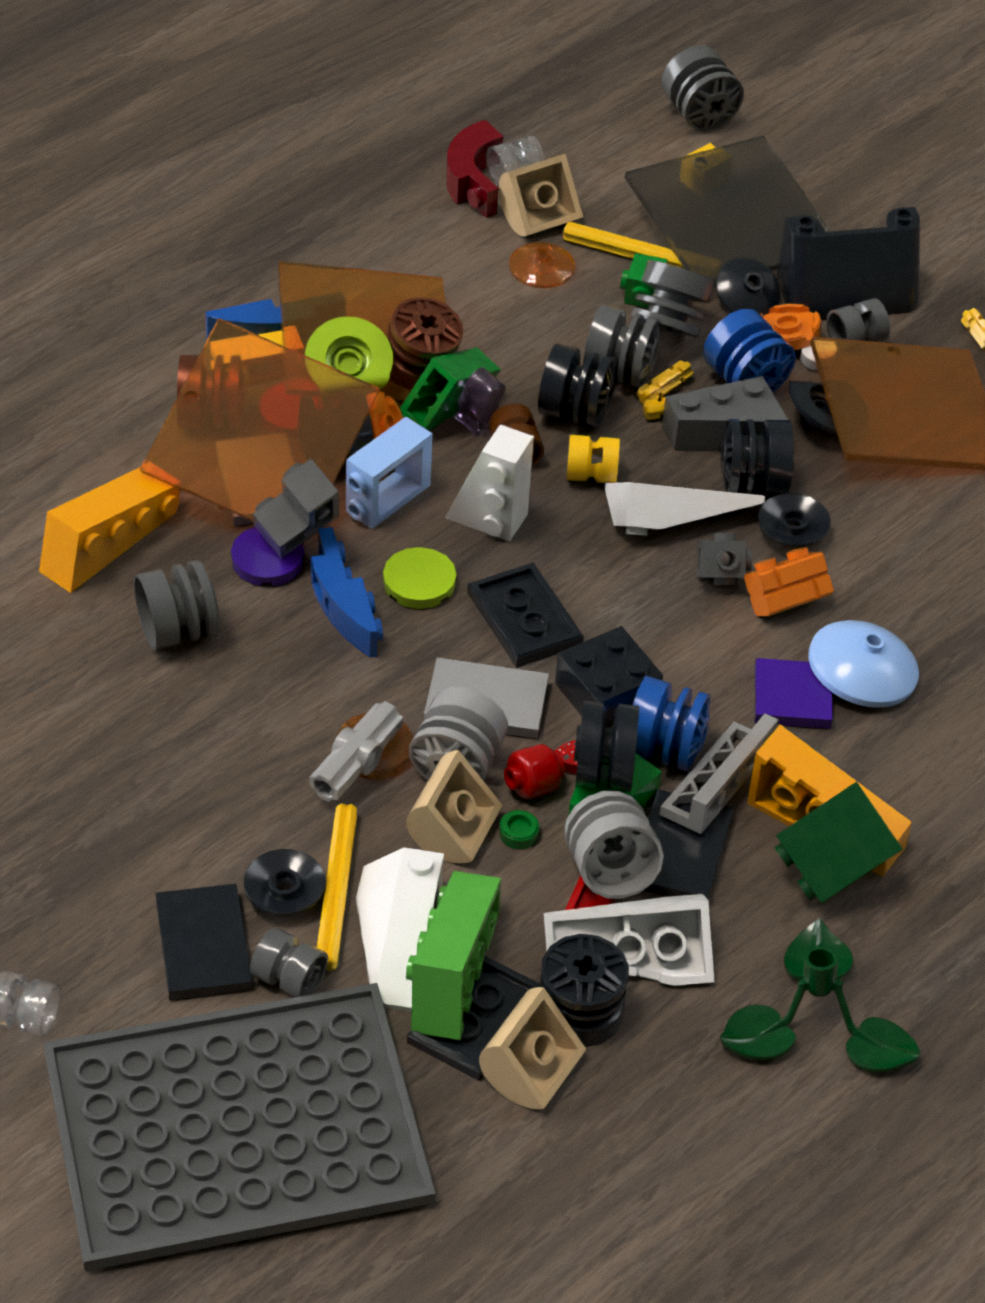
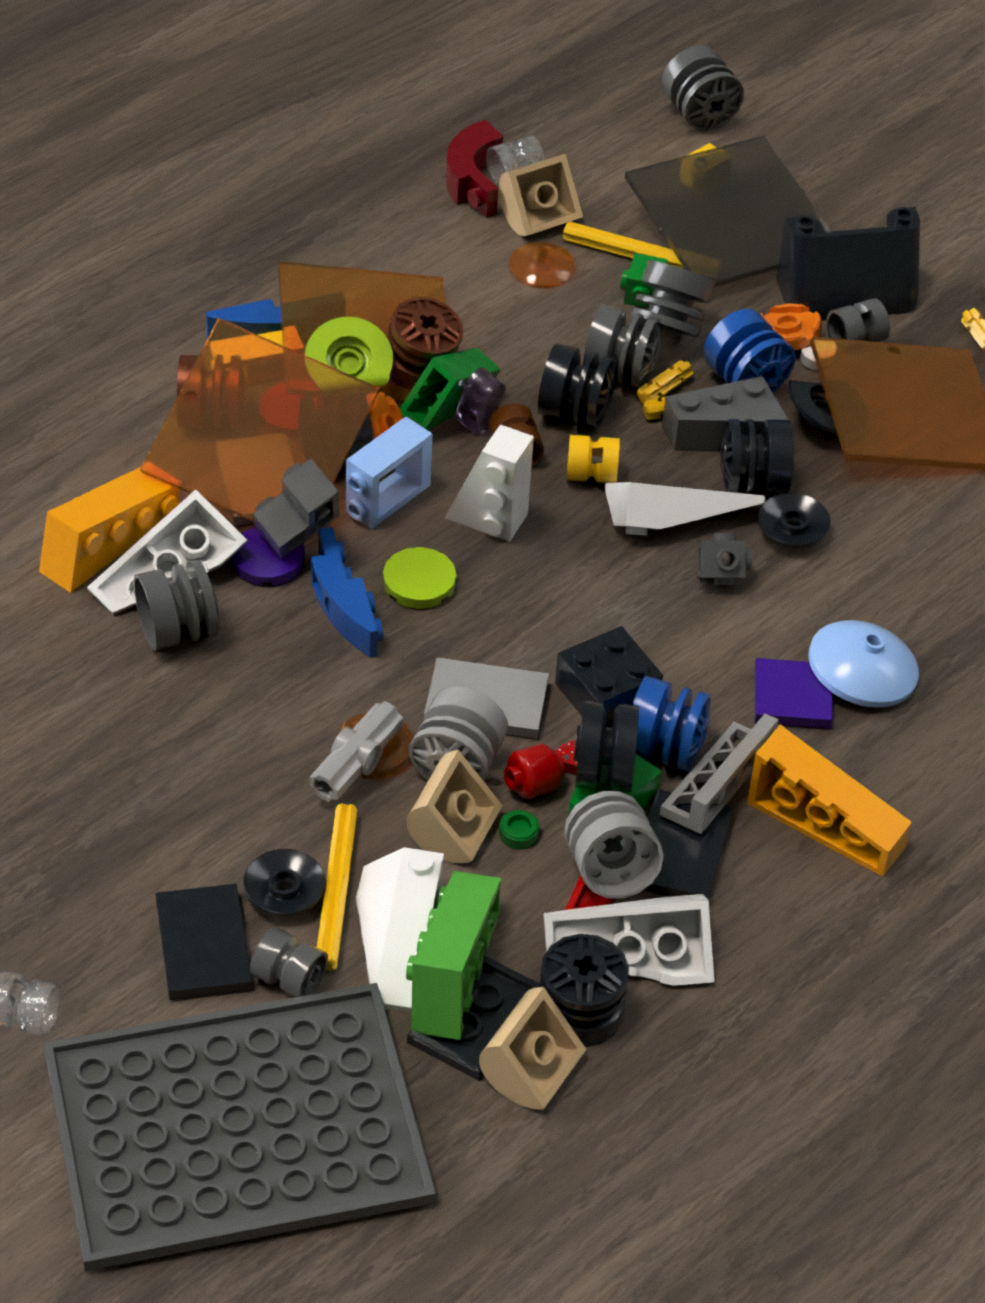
(186, 534): none -> white wedge
(524, 614): black tile -> none
(738, 294): black dish -> none
(789, 582): orange brick -> none
(818, 963): dark green plant -> none
(837, 843): dark green brick -> none

